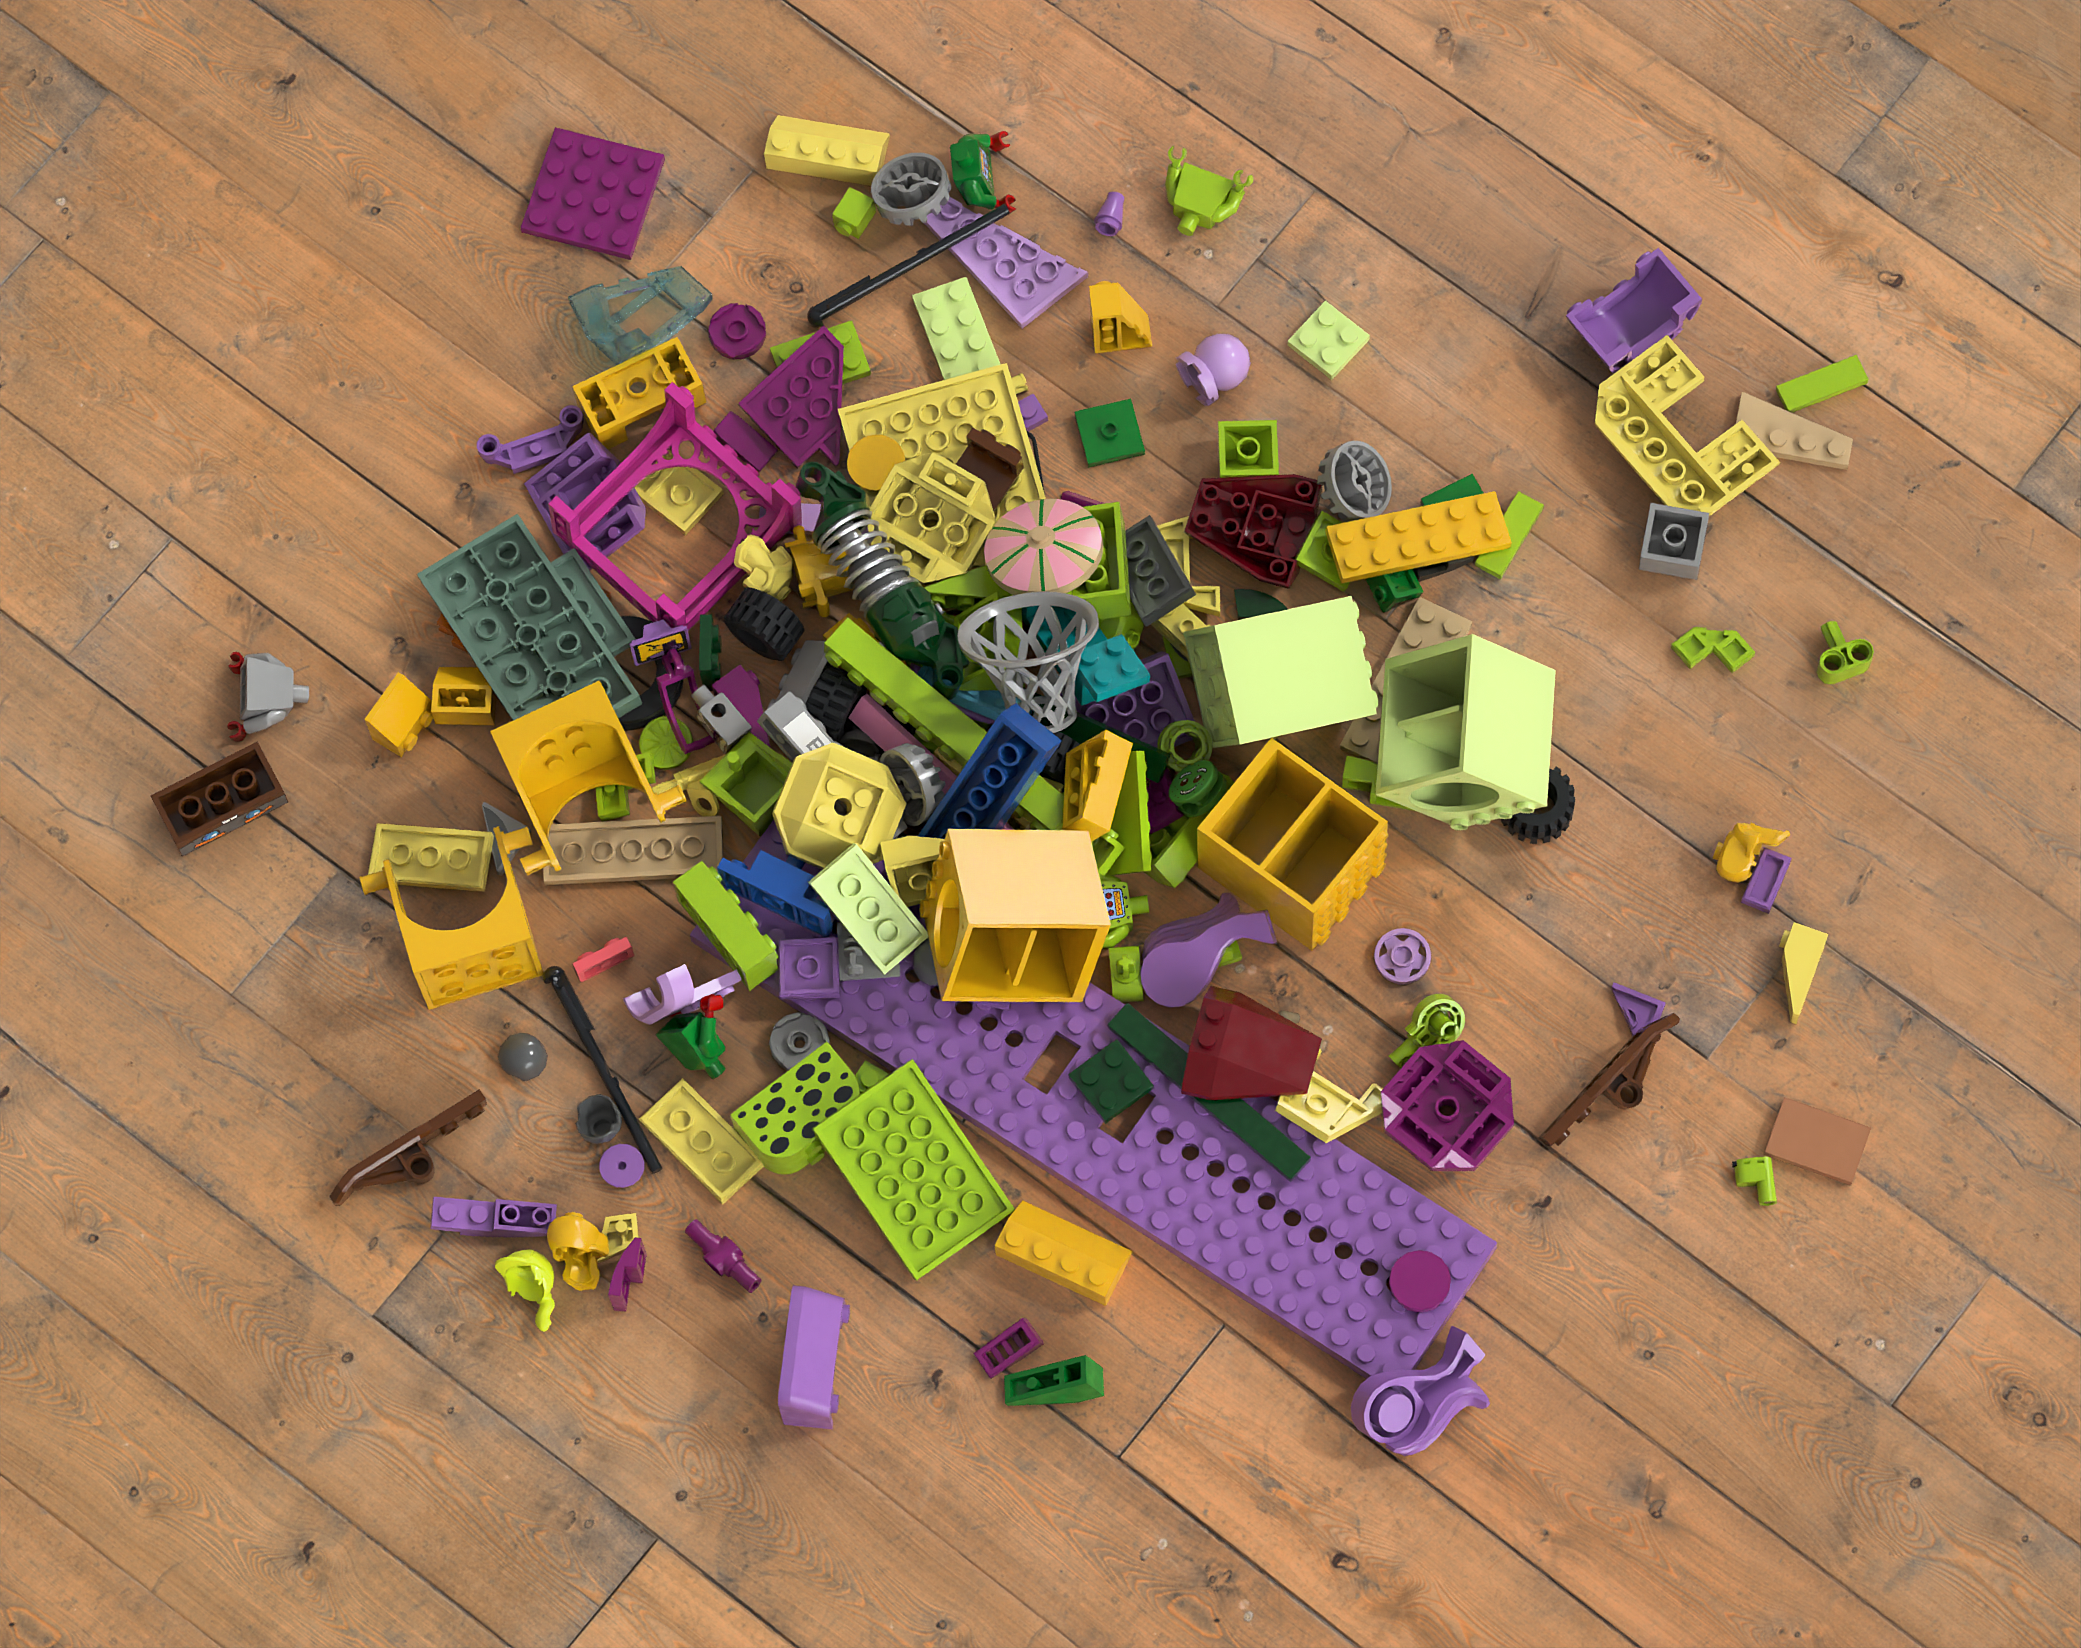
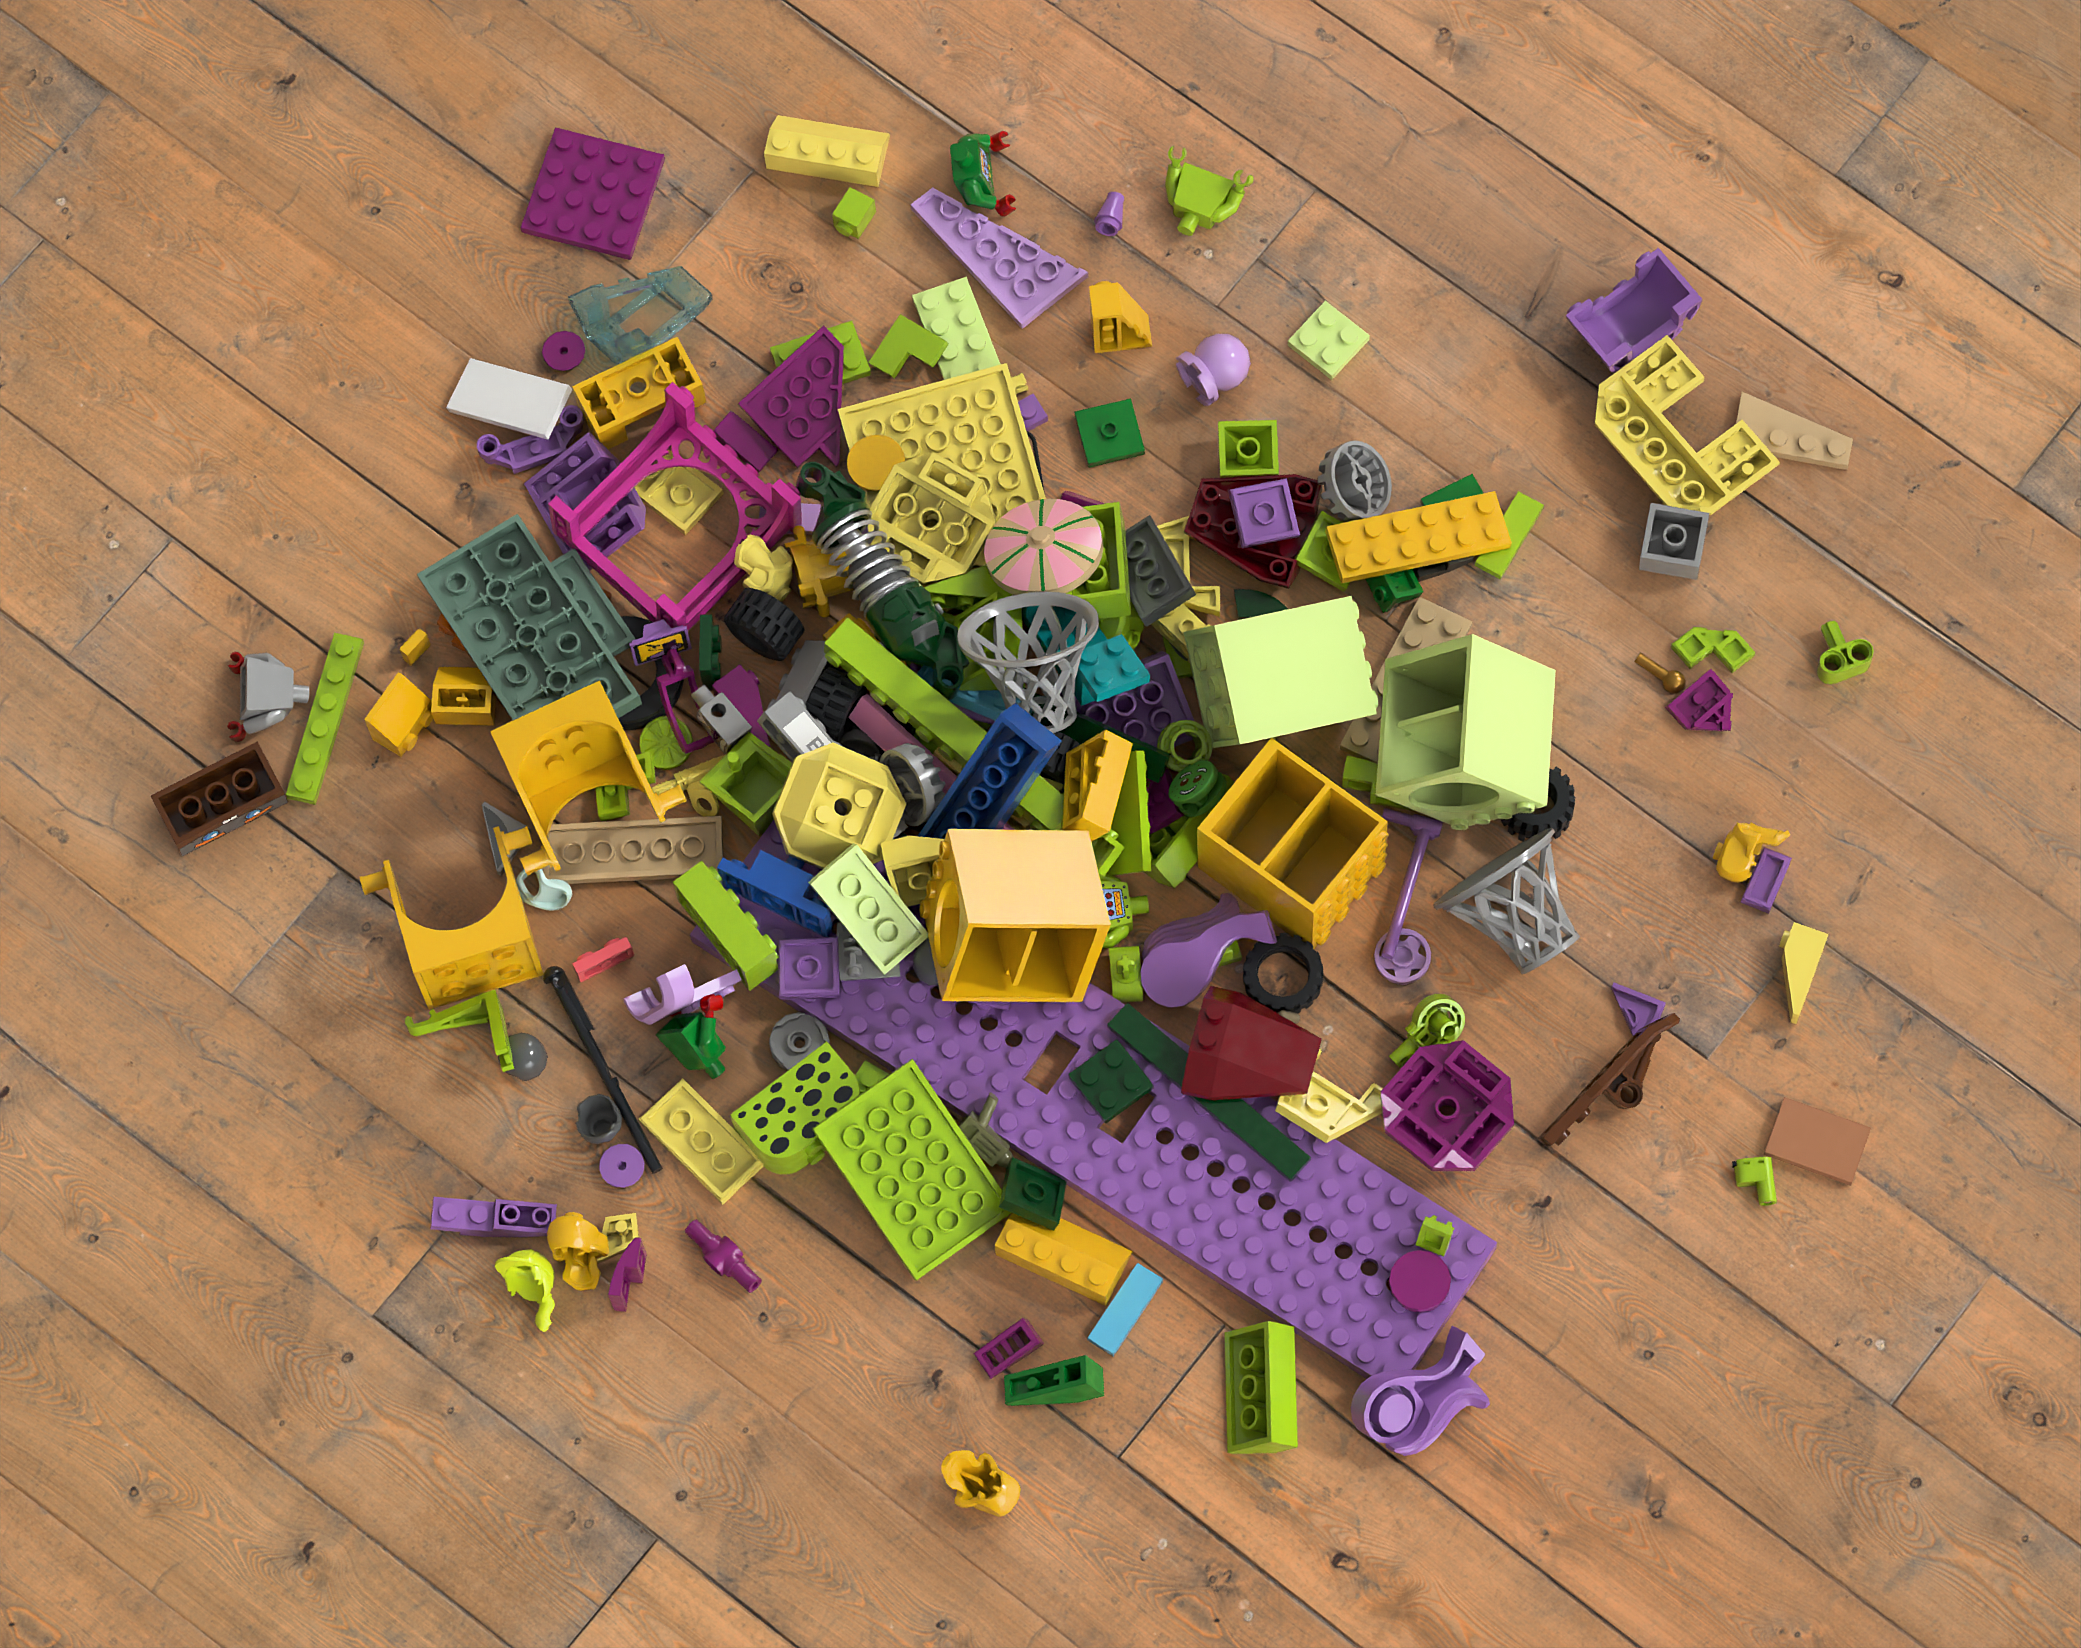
(324, 718): none -> lime plate
(396, 1160): reddish brown piece -> none
(415, 646): none -> yellow tile
(433, 856): light yellow tile -> none
(471, 1012): none -> lime hinge
(509, 398): none -> white tile
(552, 893): none -> light aqua piece
(563, 350): none -> magenta piece
(737, 331): magenta tile -> none
(810, 1358): medium lavender windscreen -> none
(866, 285): black bar -> none
(903, 340): none -> lime tile
(912, 182): light grey gear -> none
(980, 1483): none -> yellow head
(983, 1137): none -> olive piece
(992, 463): reddish brown bracket -> none
(1033, 1193): none -> dark green plate
(1125, 1309): none -> medium azure tile
(1261, 1389): none -> lime slope
(1264, 513): none -> medium lavender tile
(1291, 945): none -> black tyre
(1425, 829): none -> medium lavender bar
(1435, 1235): none -> lime tile
(1525, 938): none -> light grey piece
(1672, 681): none -> pearl gold bar
(1703, 705): none -> magenta slope
(1822, 384): lime tile -> none

